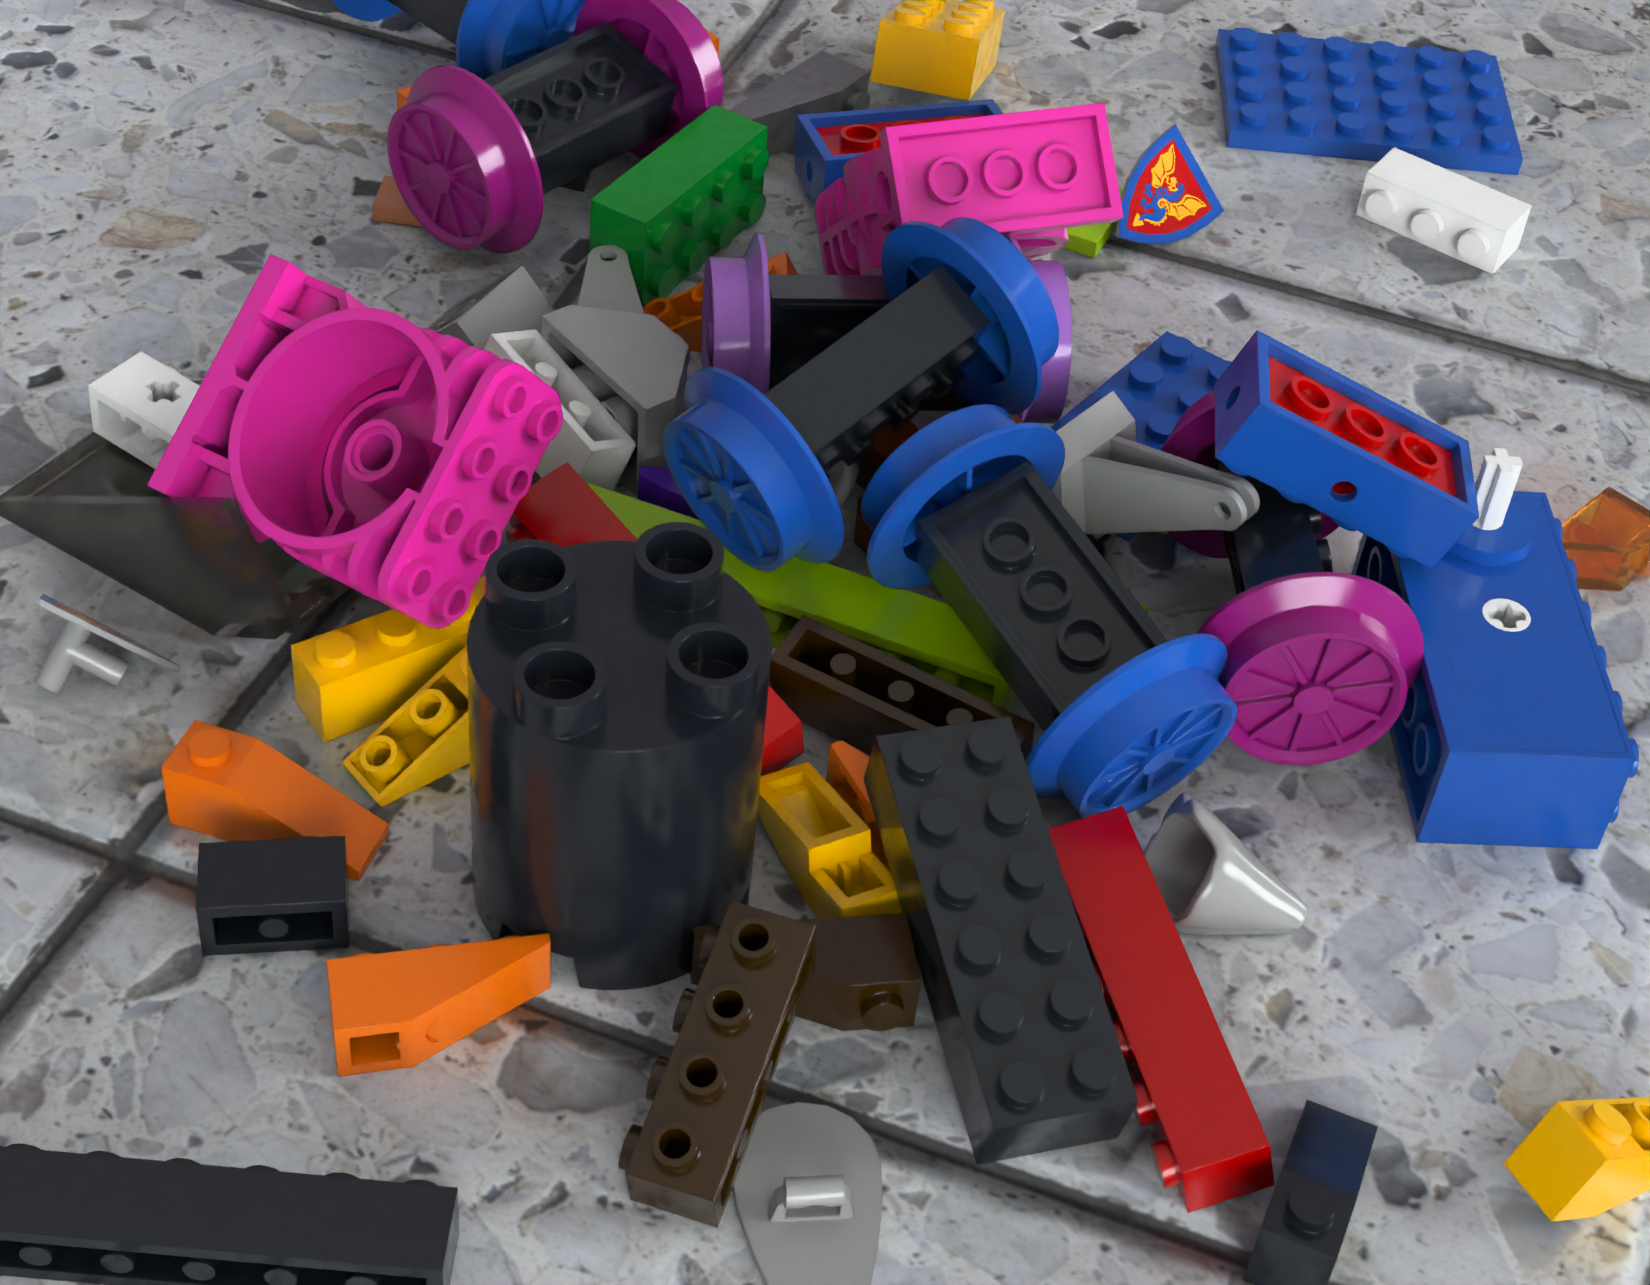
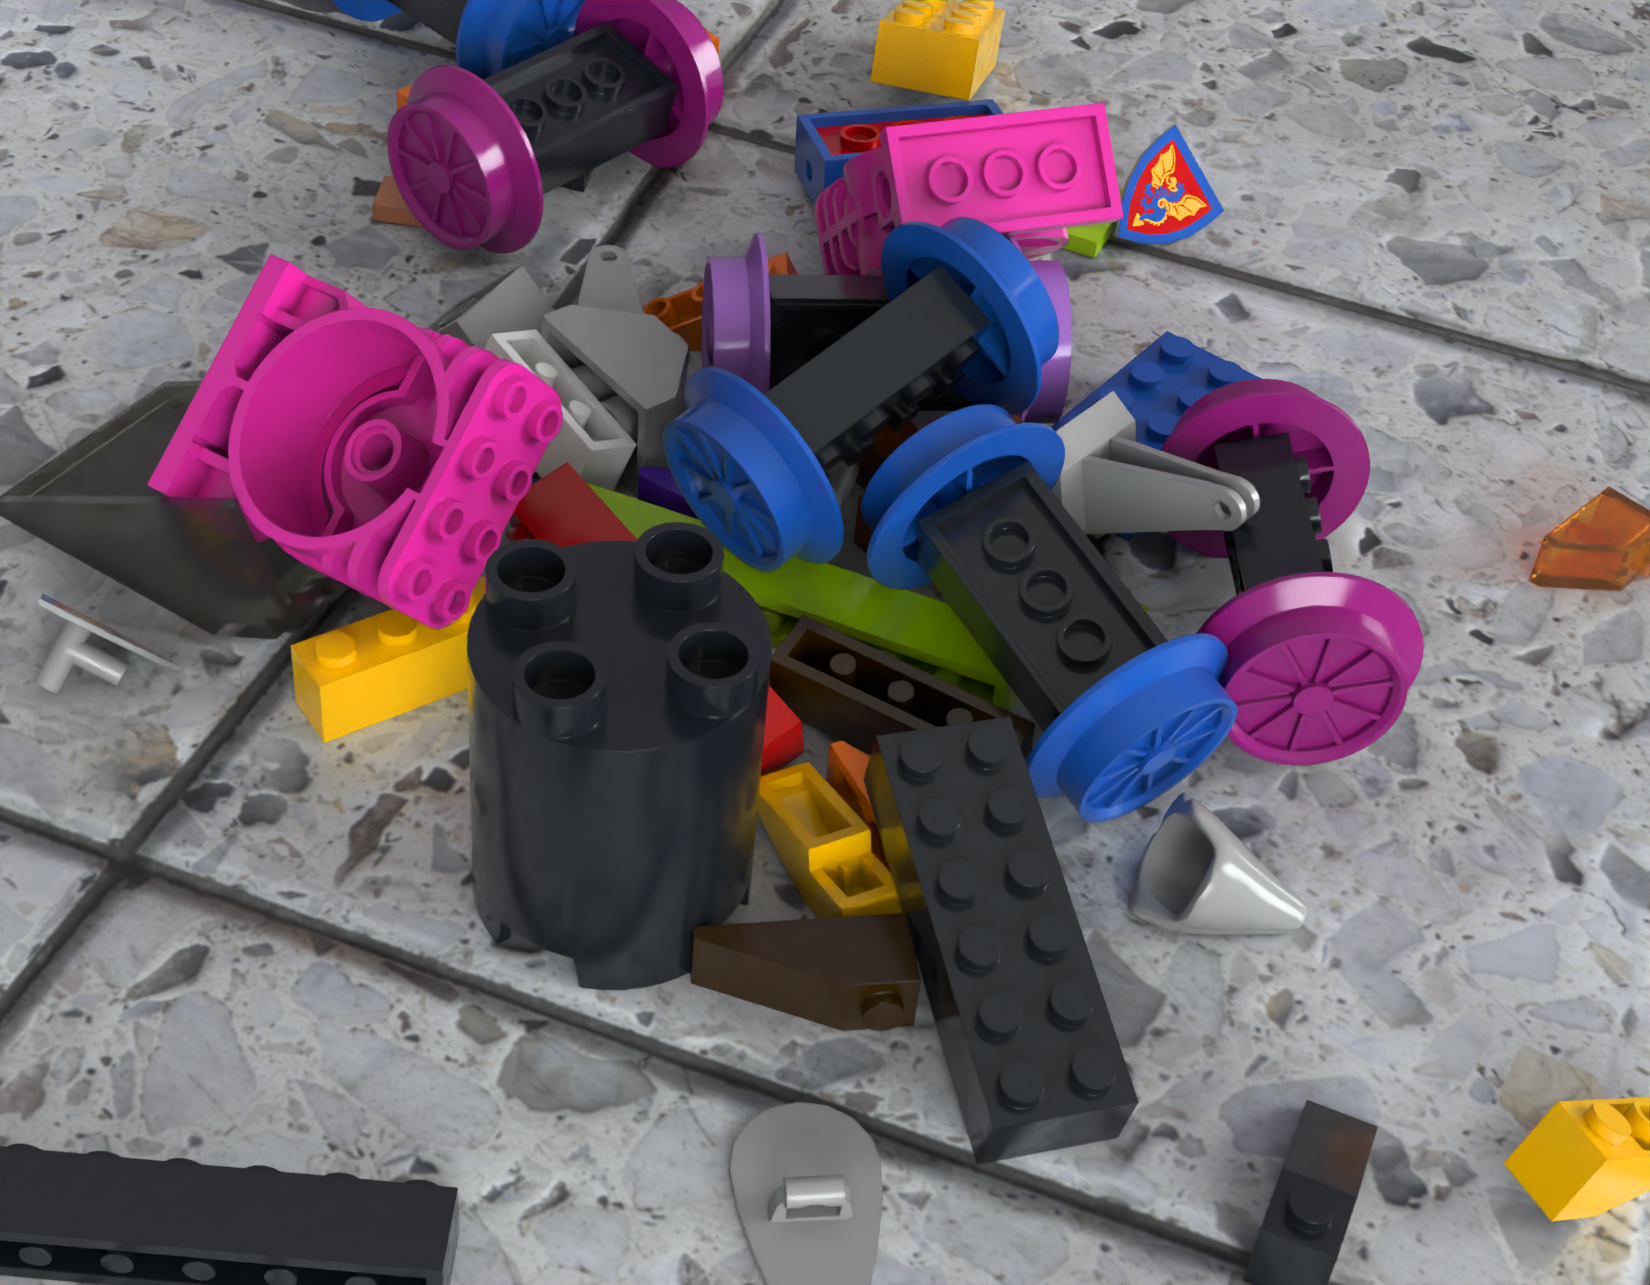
(140, 406): white brick -> none
(249, 791): orange slope -> none
(273, 895): black brick -> none
(417, 1002): orange slope -> none
(419, 740): yellow slope -> none
(684, 200): green brick -> none
(720, 1063): dark brown brick -> none
(814, 86): flat silver slope -> none
(1162, 1018): red brick -> none
(1344, 450): blue brick -> none
(1365, 100): blue plate -> none
(1443, 210): white brick -> none
(1513, 701): blue piece -> none

